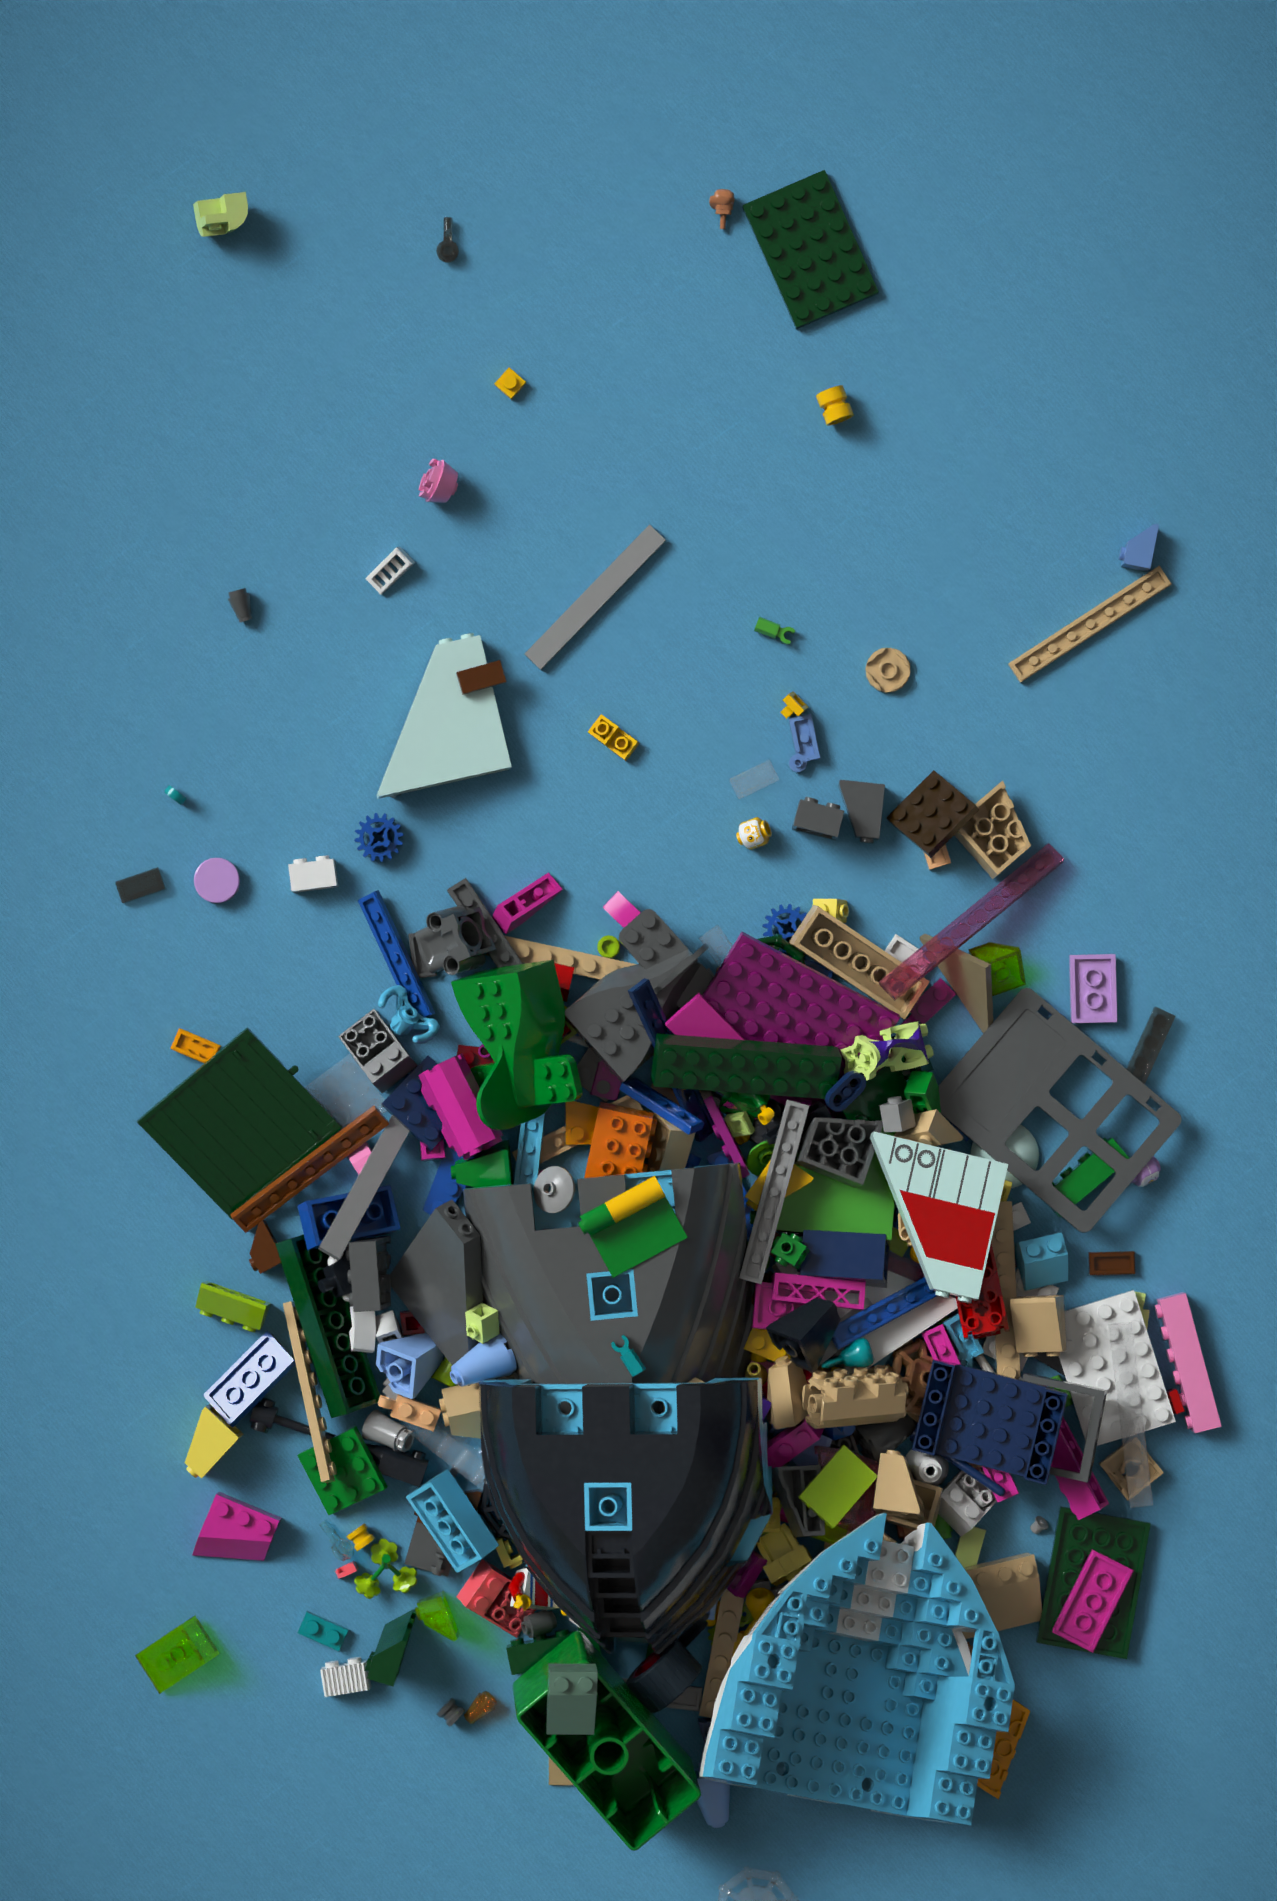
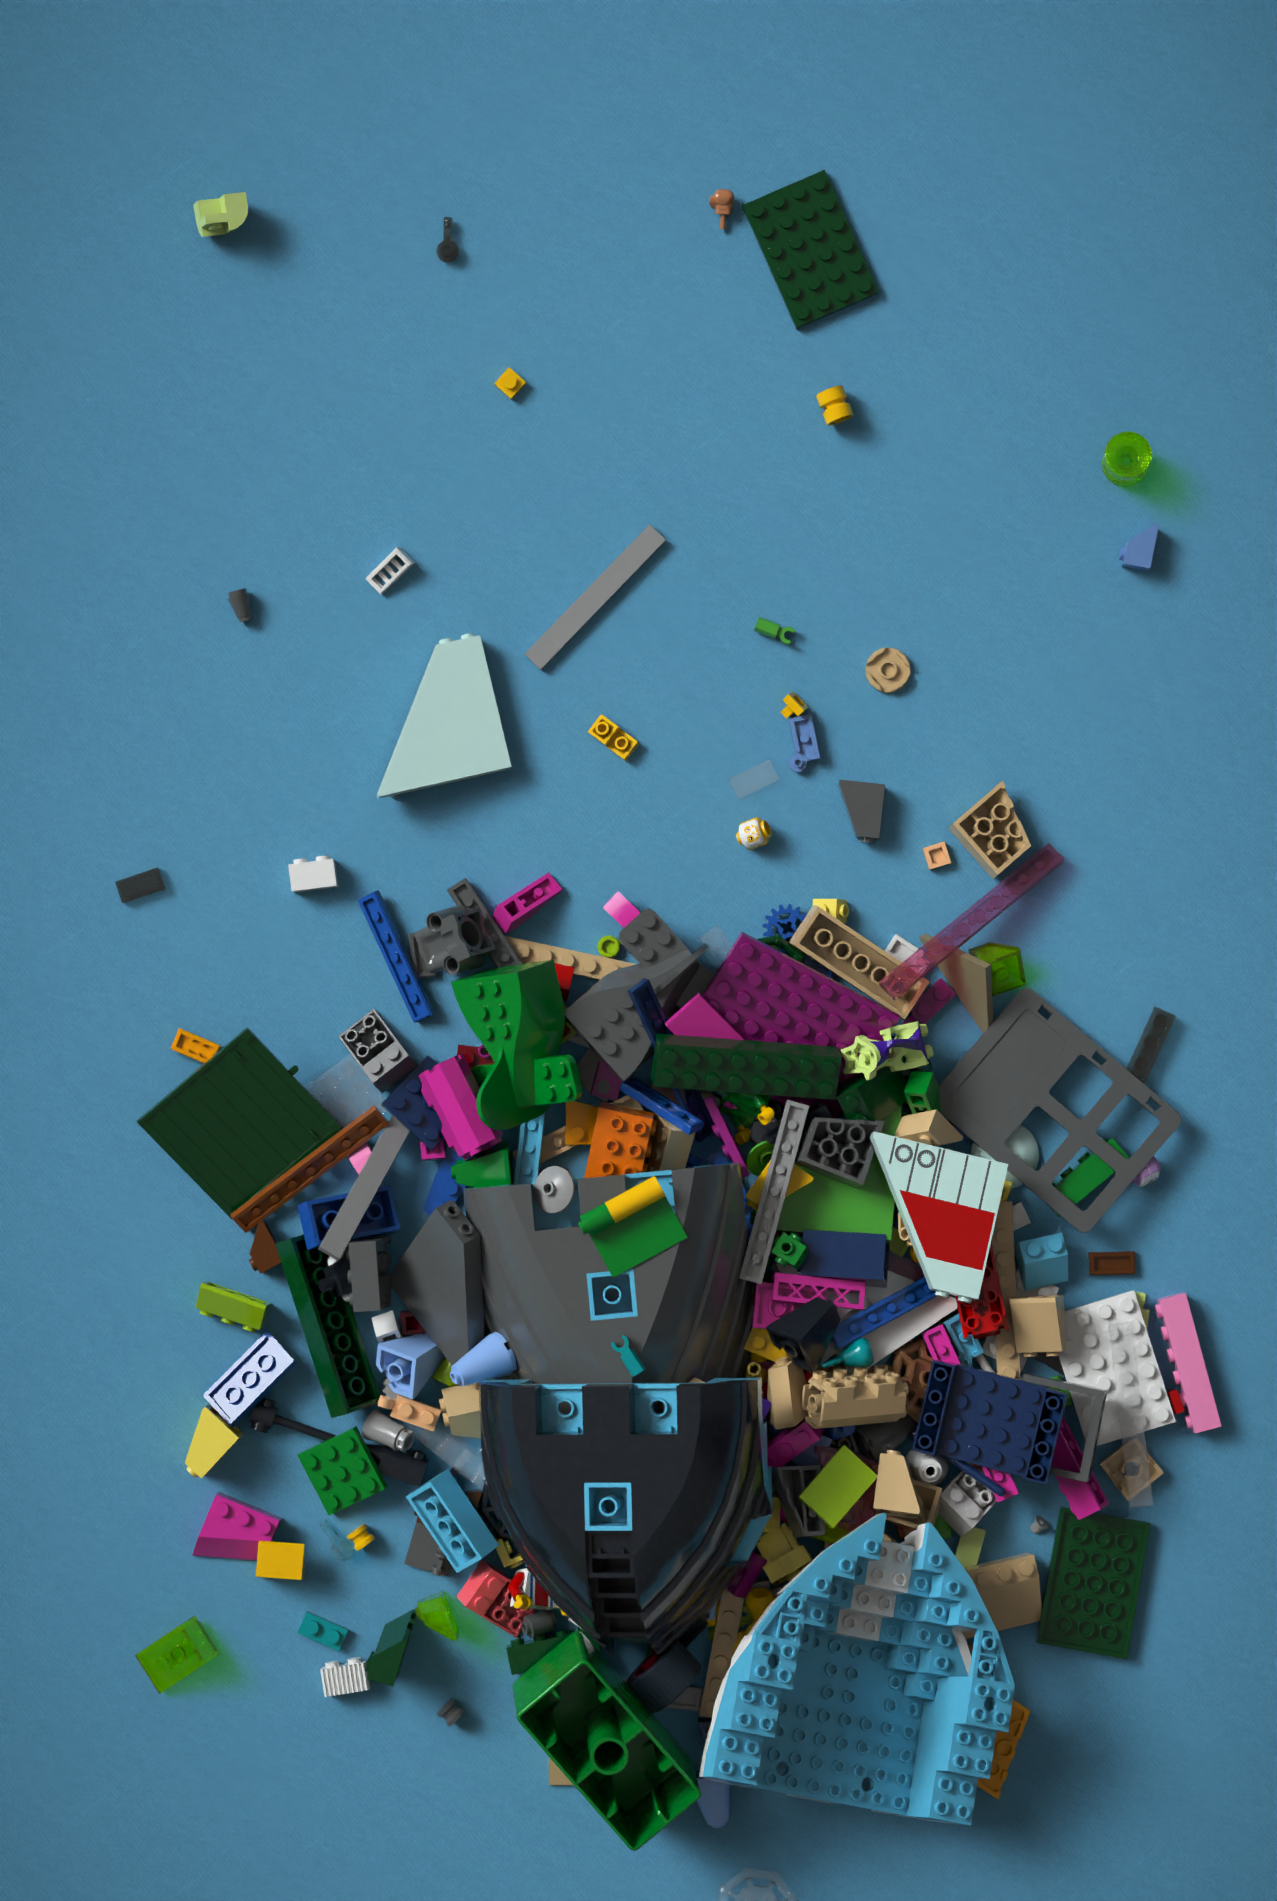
(175, 795): teal tile -> none
(216, 880): lavender tile -> none
(281, 1560): none -> yellow slope
(311, 1400): tan plate -> none
(346, 1569): coral tile -> none
(363, 1331): white slope -> none
(385, 828): blue gear -> none
(385, 1553): lime plant -> none
(407, 1016): medium azure piece -> none
(438, 482): bright pink cone -> none
(481, 677): reddish brown tile -> none
(481, 1706): clear orange cone -> none
(482, 1323): yellowish green brick -> none
(571, 1699): sand green slope -> none
(739, 1124): yellowish green tile -> none
(818, 818): dark grey brick -> none
(846, 1092): dark blue plate -> none
(897, 1115): light grey brick -> none
(932, 813): dark brown plate -> none
(1089, 624): tan tile -> none
(1092, 1600): dark pink tile -> none
(1093, 988): lavender plate -> none
(1129, 446): none -> clear neon green wheel

